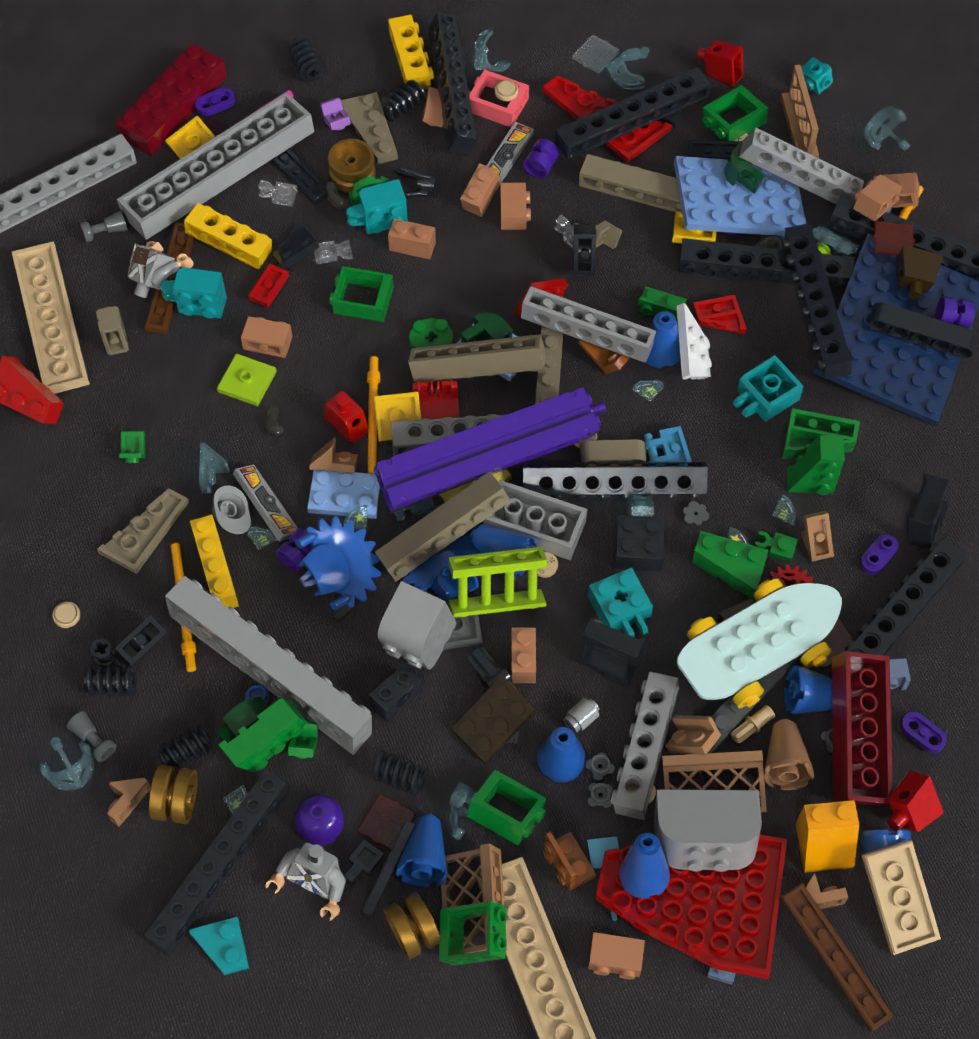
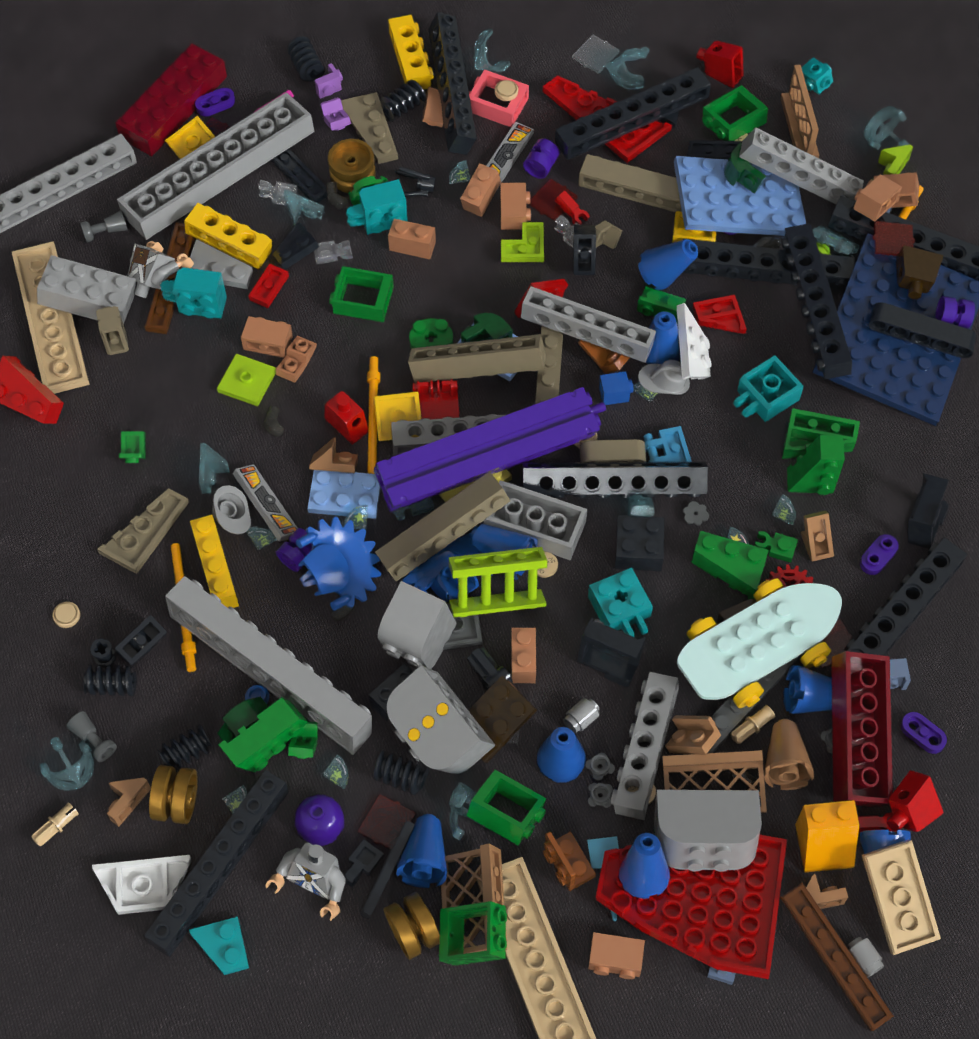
(54, 825): none -> tan axle
(84, 288): none -> light grey brick
(142, 883): none -> white wing
(233, 271): none -> light grey wing
(296, 360): none -> nougat slope
(298, 204): none -> clear light blue slope
(329, 83): none -> medium lavender bracket
(337, 772): none -> clear light blue tile
(436, 723): none -> light grey brick
(459, 173): none -> clear light blue tile
(529, 248): none -> lime plate
(545, 199): none -> clear red piece
(571, 208): none -> red bar
(615, 388): none -> blue brick
(664, 378): none -> light grey piece
(667, 262): none -> blue cone
(866, 956): none -> light grey brick
(874, 822): none -> red bar
(895, 158): none -> lime slope

